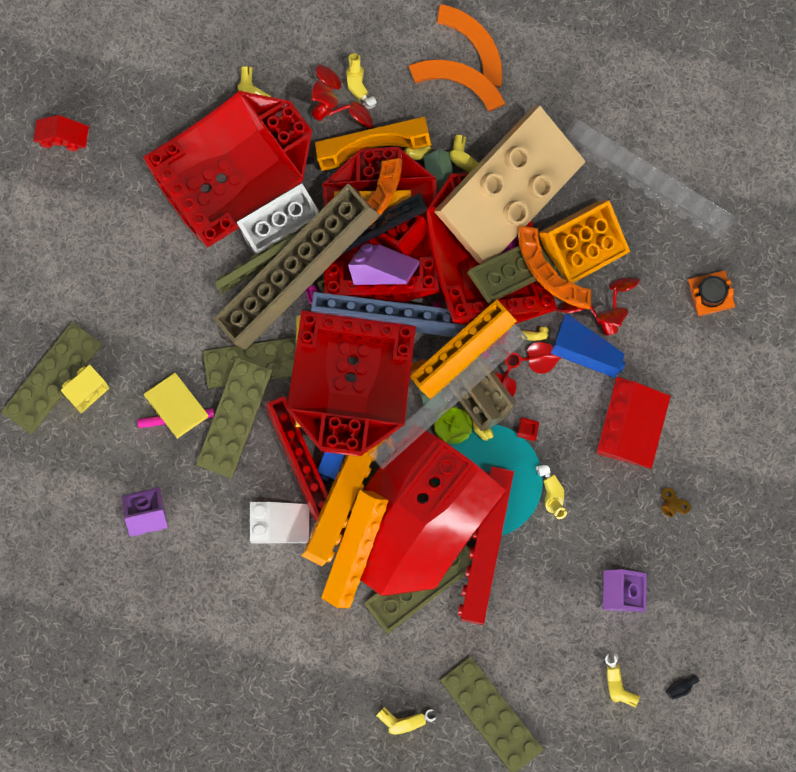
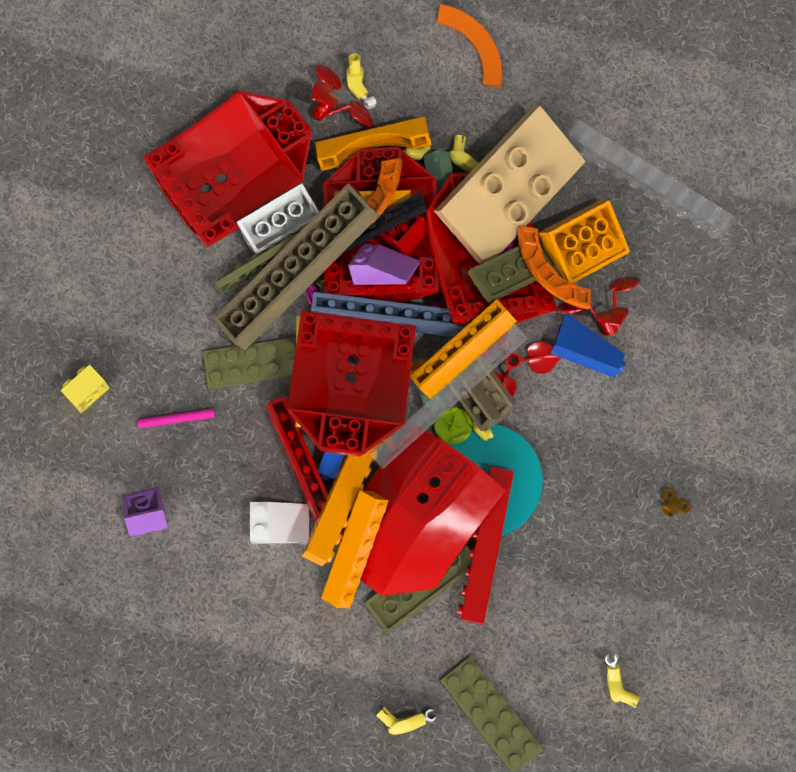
(44, 385): olive plate -> none
(61, 132): red brick -> none
(176, 405): light yellow tile -> none
(234, 418): olive plate -> none
(246, 82): light yellow arm -> none
(460, 74): orange tile -> none
(528, 429): red tile -> none
(542, 334): light yellow arm -> none
(555, 492): light yellow arm -> none
(624, 590): medium lavender slope -> none
(633, 423): red slope -> none
(681, 687): black piece -> none
(712, 291): piece -> none

